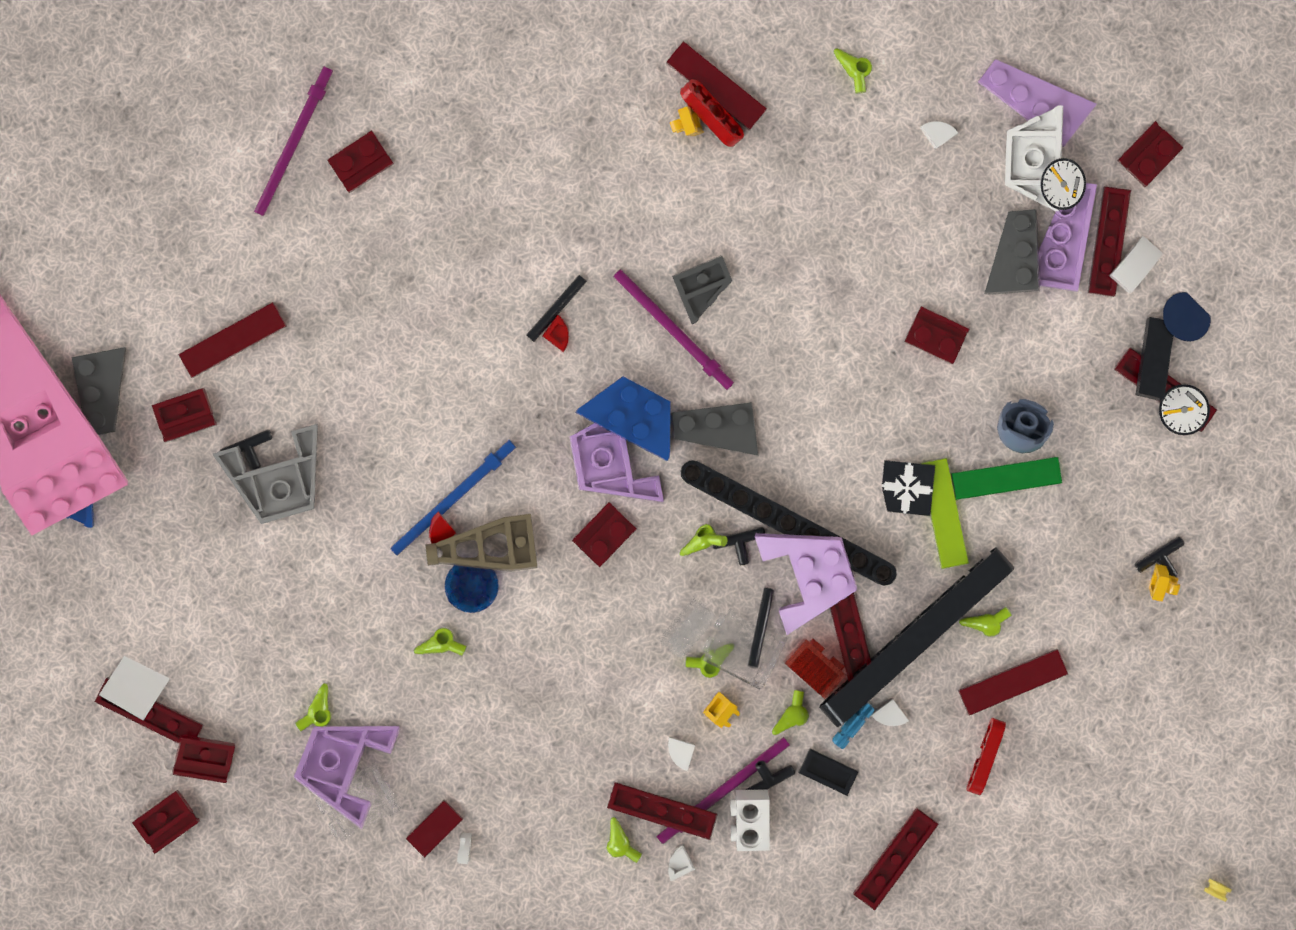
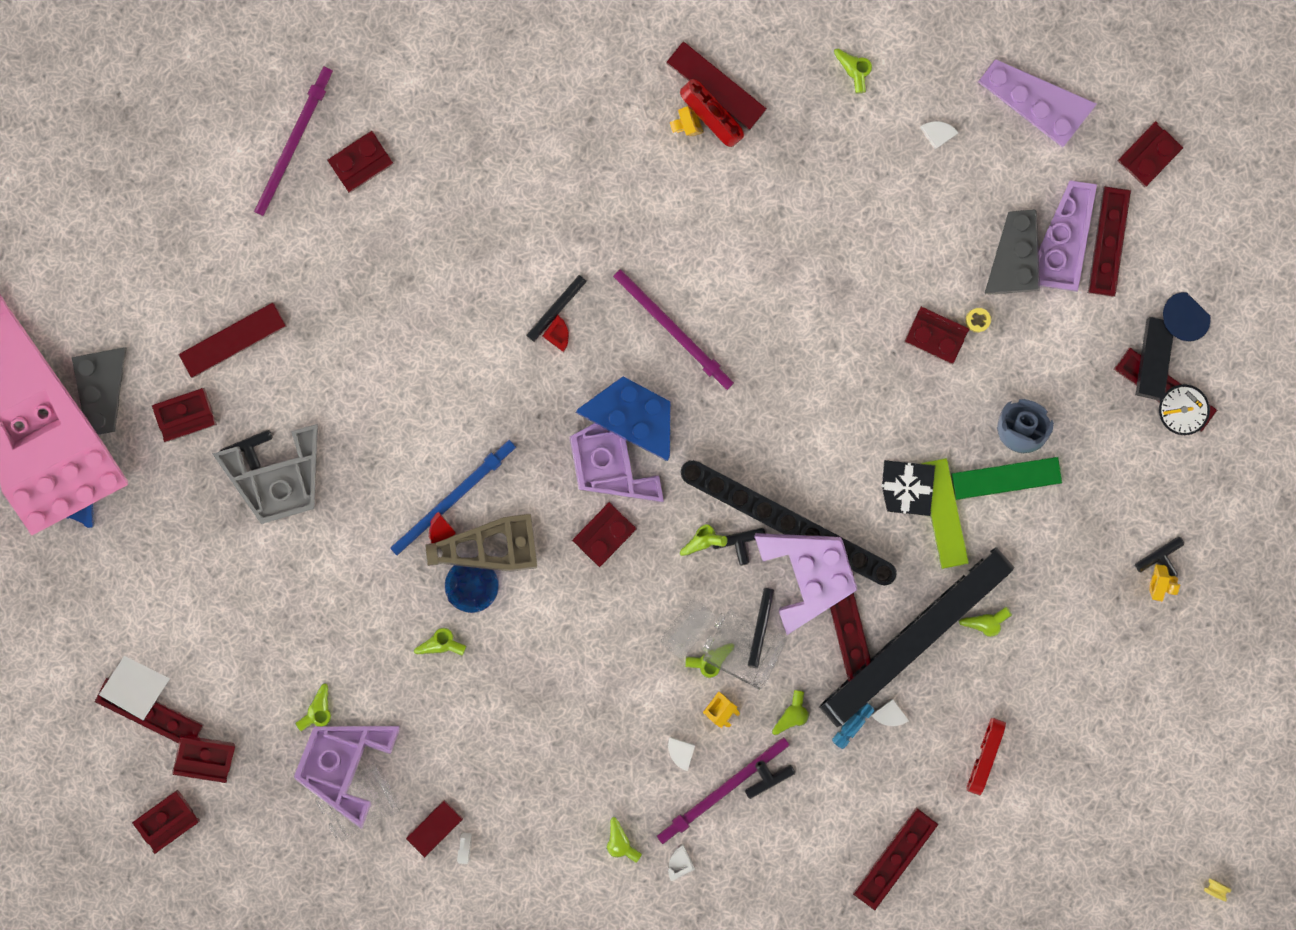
(662, 811): dark red tile -> none
(702, 286): dark grey wing -> none
(720, 427): dark grey wing -> none
(751, 820): white brick -> none
(815, 667): clear red brick -> none
(828, 772): black tile -> none
(979, 311): none -> light yellow bush
(1013, 682): dark red tile -> none
(1030, 150): white wing -> none
(1063, 184): white sticker -> none
(1136, 264): white slope -> none

